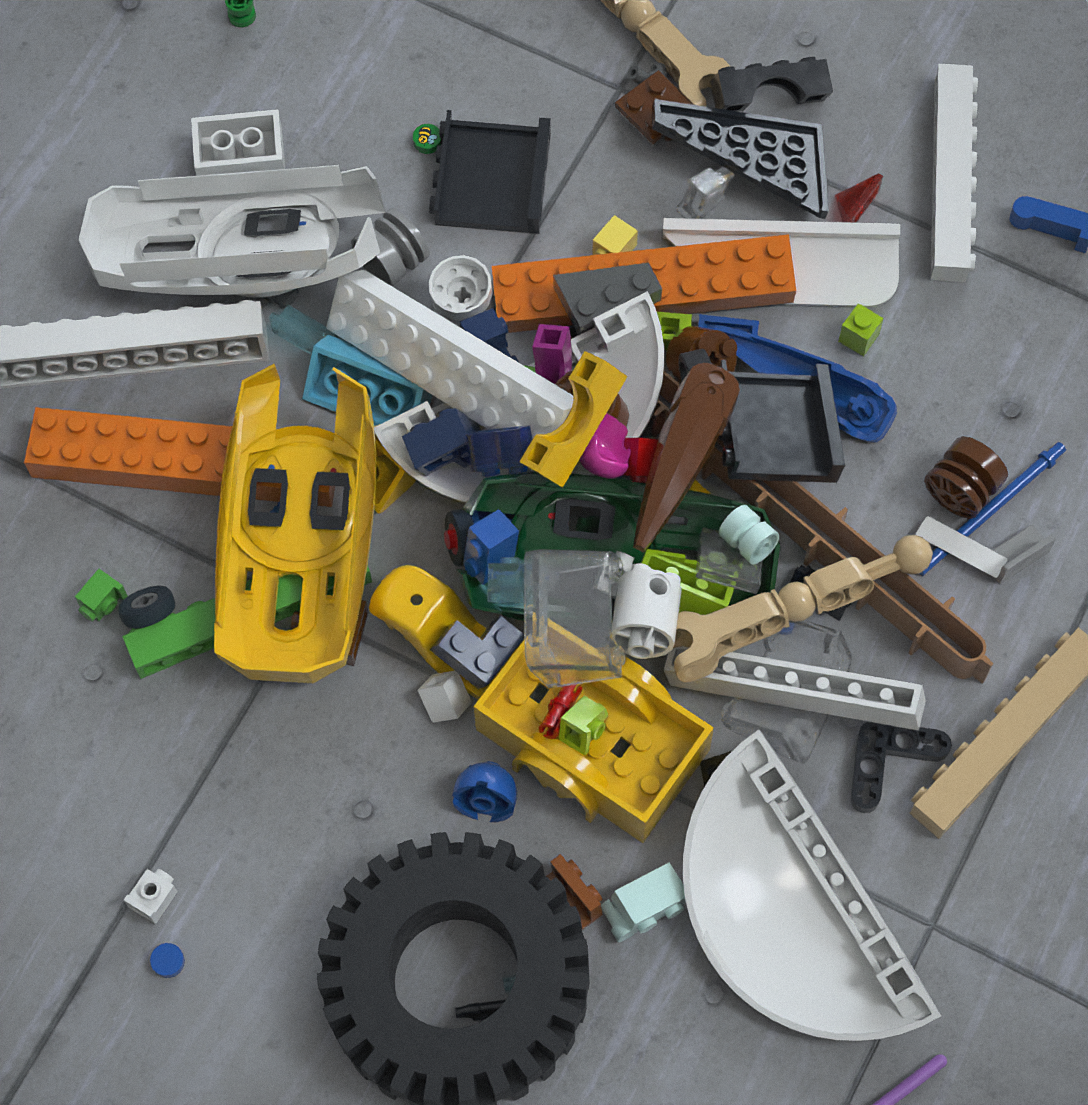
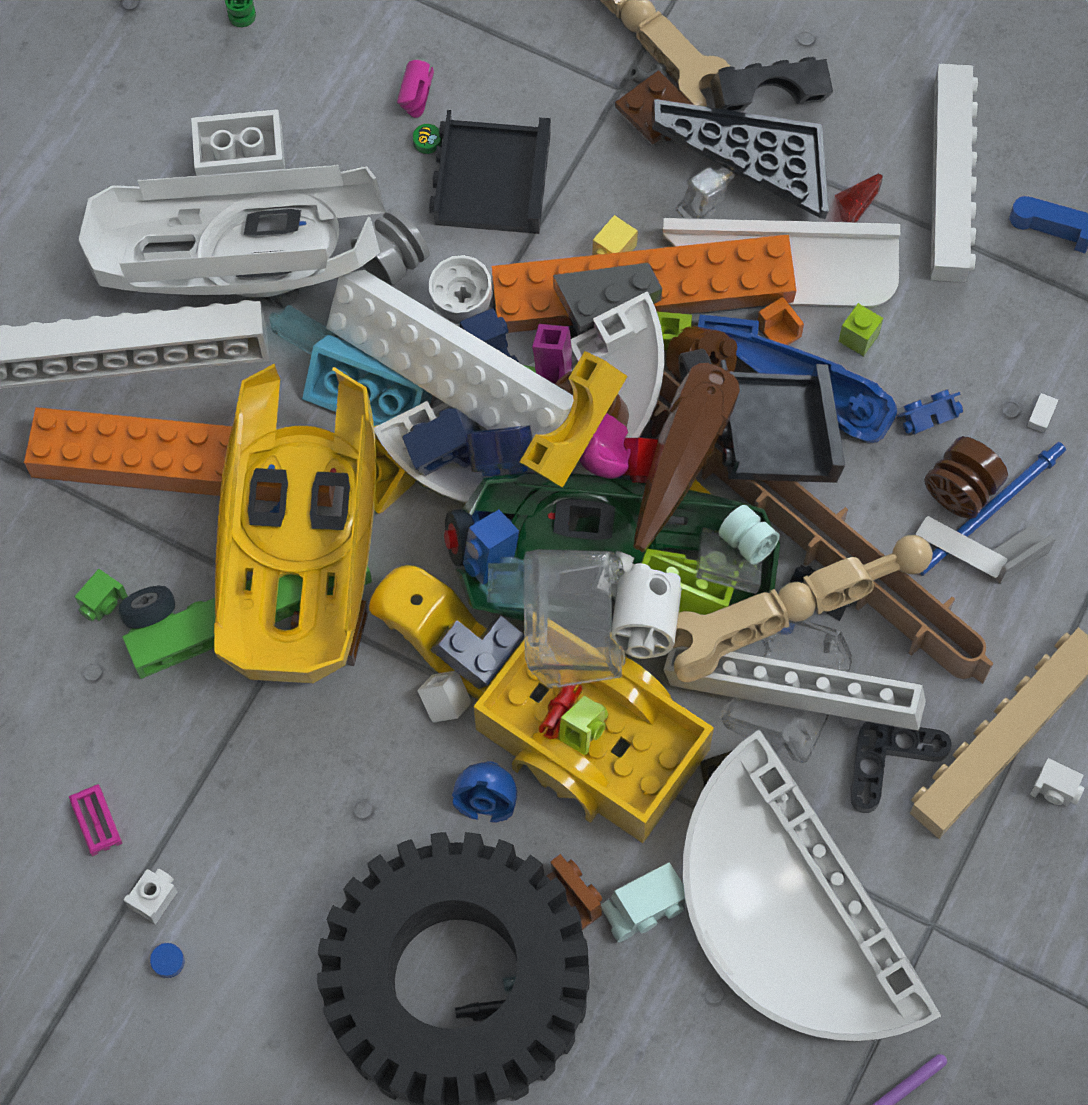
(104, 843): none -> dark pink tile
(415, 87): none -> dark pink arm
(780, 322): none -> orange panel
(942, 407): none -> blue hinge
(1042, 413): none -> white piece
(1058, 784): none -> white brick

